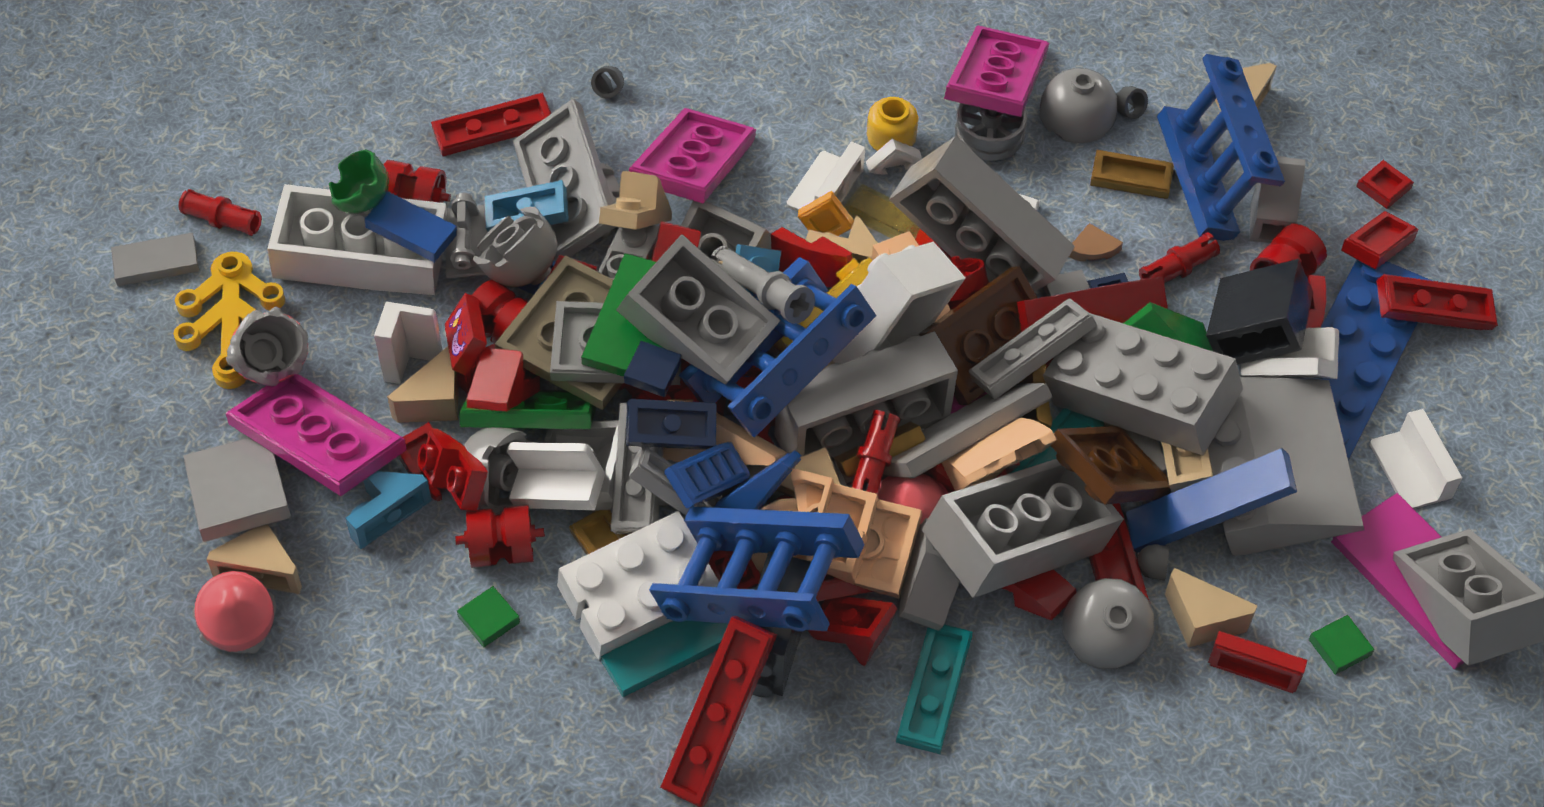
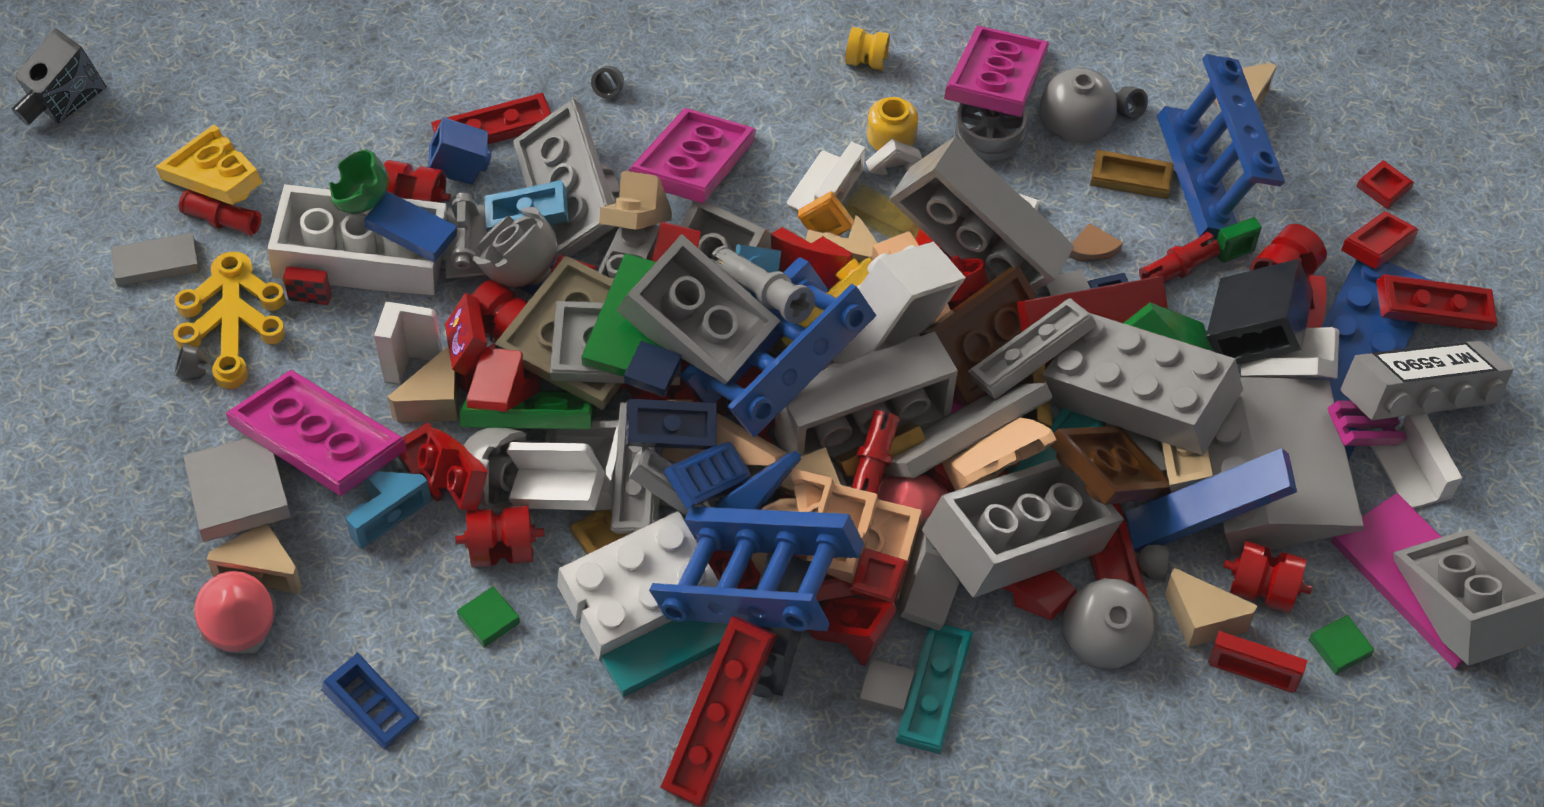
(56, 80): none -> black torso
(188, 360): none -> dark grey hinge
(211, 168): none -> yellow wing
(268, 347): light grey hair -> none
(307, 285): none -> red tile
(356, 667): none -> blue slope
(459, 151): none -> blue brick
(867, 48): none -> yellow wheel
(879, 576): none -> red tile
(886, 687): none -> light grey tile
(1238, 239): none -> green tile
(1269, 577): none -> red wheel
(1274, 205): light grey slope -> none
(1347, 414): none -> dark pink tile
(1426, 379): none -> light grey brick

